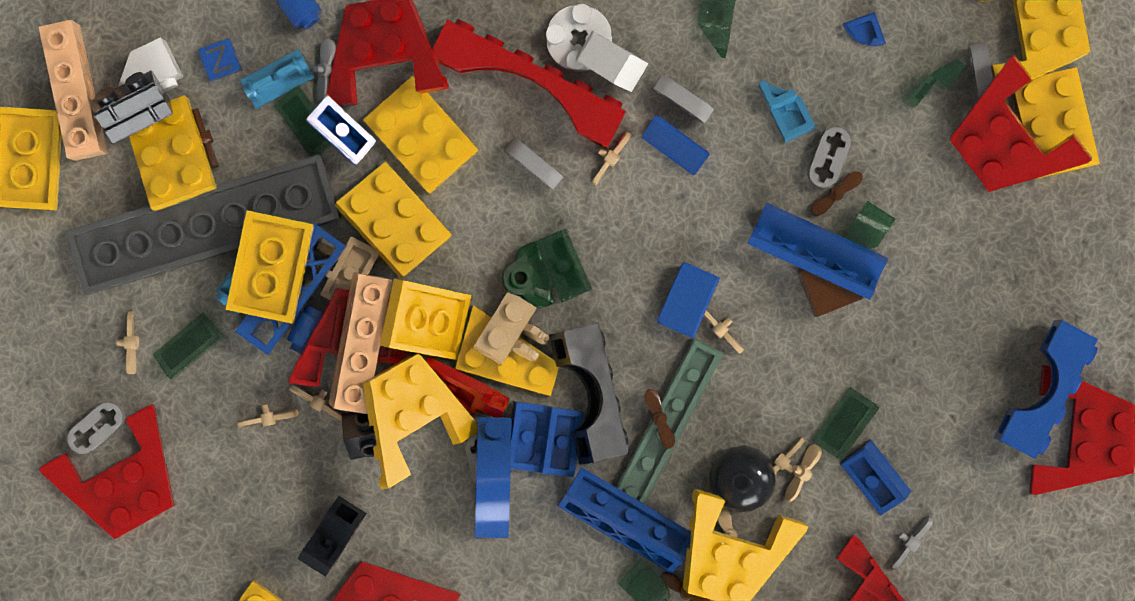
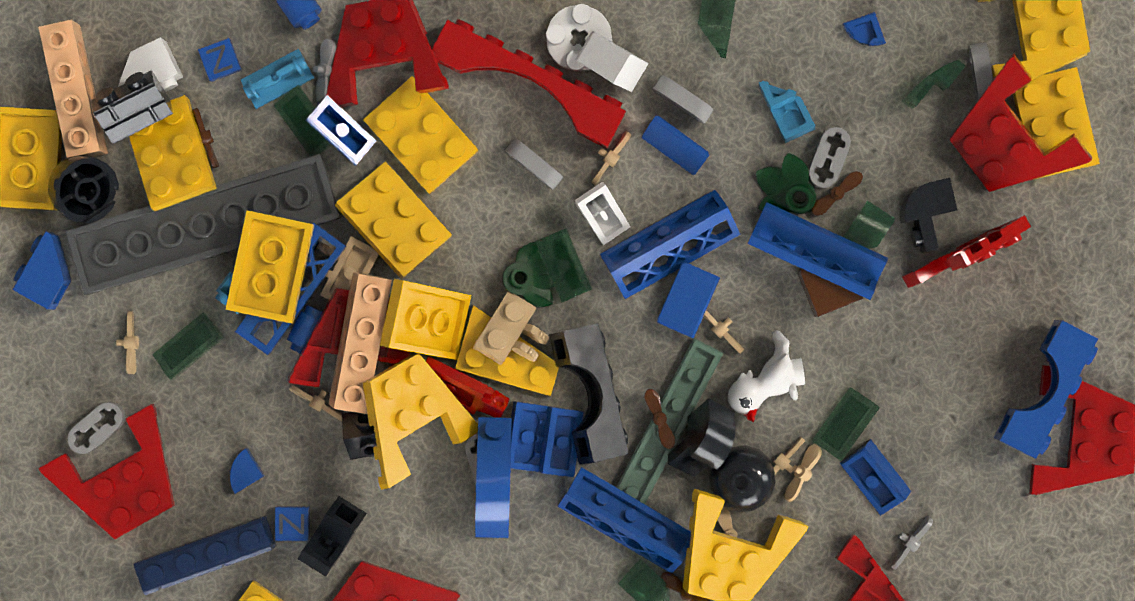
(46, 273): none -> blue slope
(83, 188): none -> black cylinder
(205, 555): none -> dark blue brick
(244, 471): none -> blue tile
(268, 418): tan piece -> none
(292, 523): none -> blue tile
(602, 213): none -> white slope
(668, 239): none -> blue fence
(709, 439): none -> black brick
(776, 378): none -> white animal
(783, 182): none -> dark green plate
(922, 204): none -> black brick
(973, 251): none -> red wing

